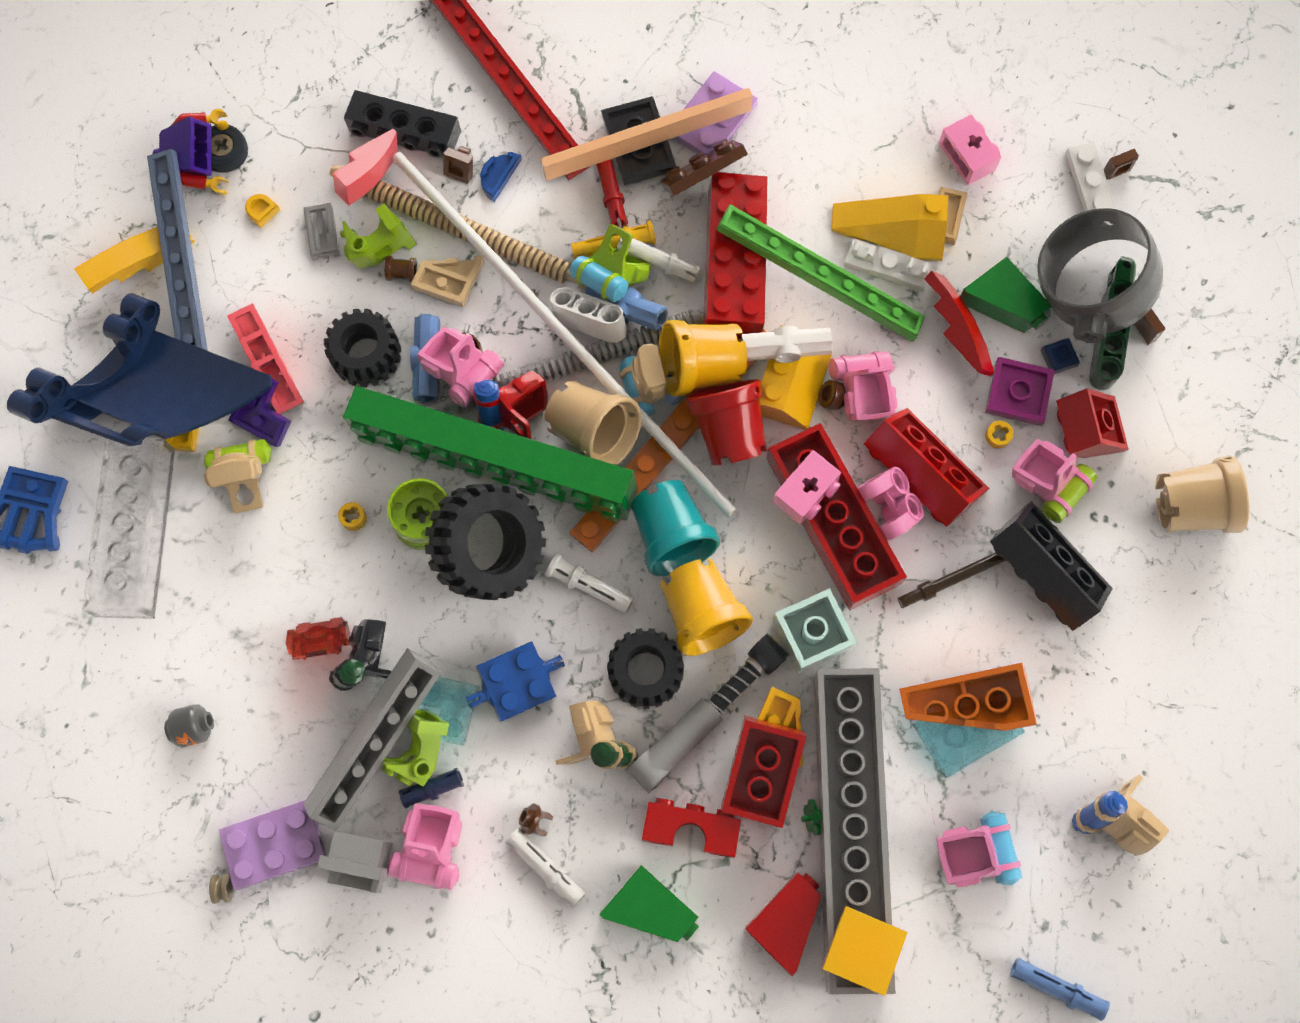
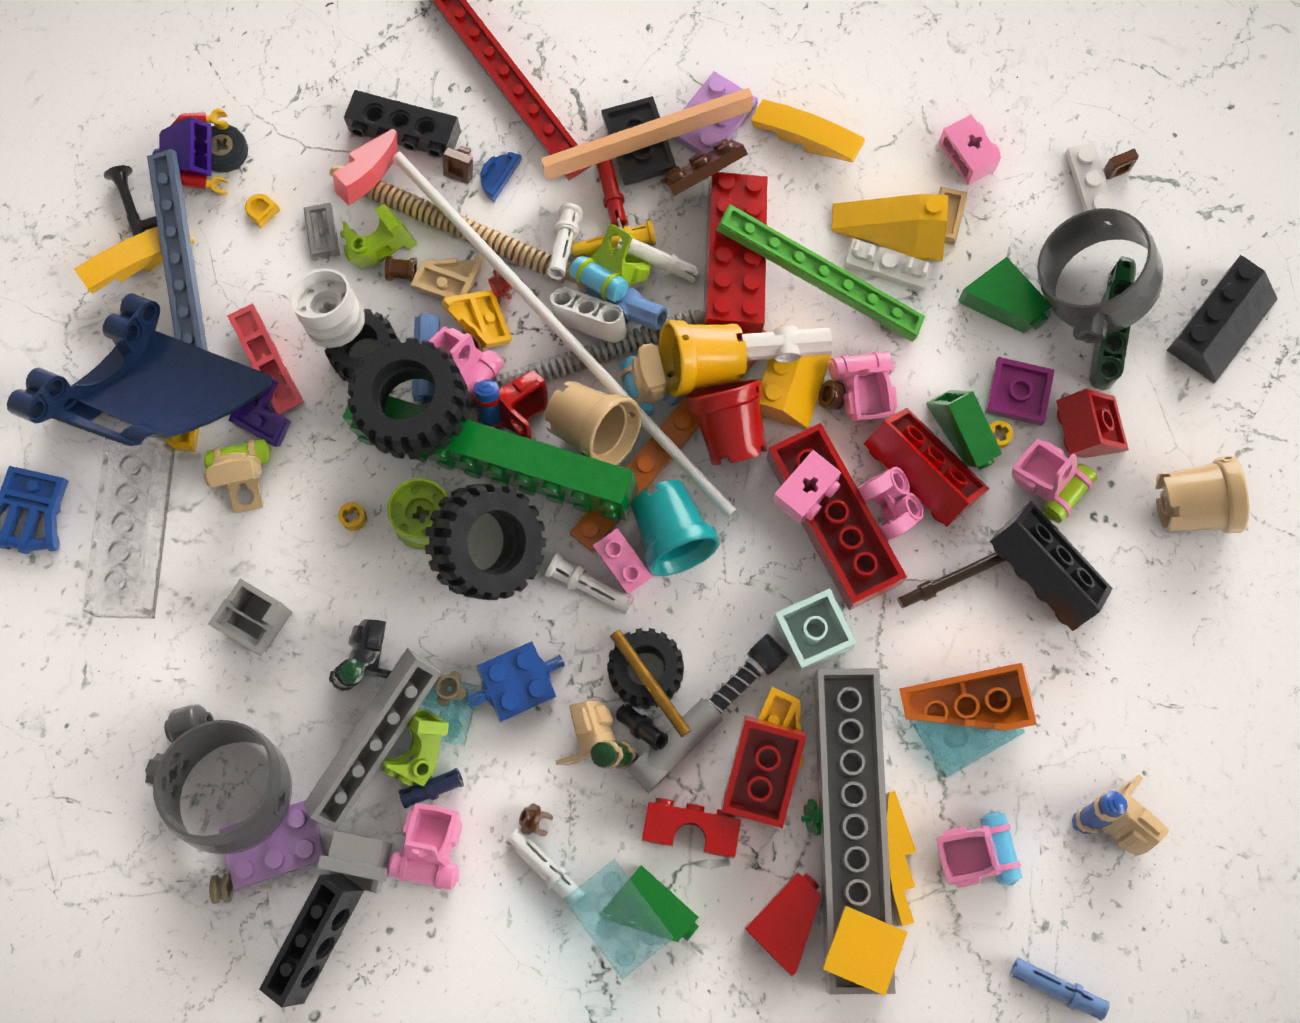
(119, 176): none -> black piece
(166, 774): none -> dark grey cylinder
(250, 617): none -> light grey plate
(311, 940): none -> black brick
(317, 638): clear red piece -> none
(327, 308): none -> white wheel
(392, 367): none -> black tyre
(457, 691): none -> dark tan plate
(480, 316): none -> yellow wing
(499, 286): none -> clear red plate
(566, 231): none -> white pin
(618, 919): none -> clear light blue plate
(622, 561): none -> bright pink brick
(642, 727): none -> black pin
(650, 683): none -> pearl gold bar
(703, 608): yellow piece -> none
(811, 131): none -> yellow slope
(899, 845): none -> yellow slope
(963, 328): red slope -> none
(965, 427): none -> green slope
(1060, 355): dark blue tile -> none
(1150, 327): reddish brown tile -> none
(1225, 319): none -> black slope

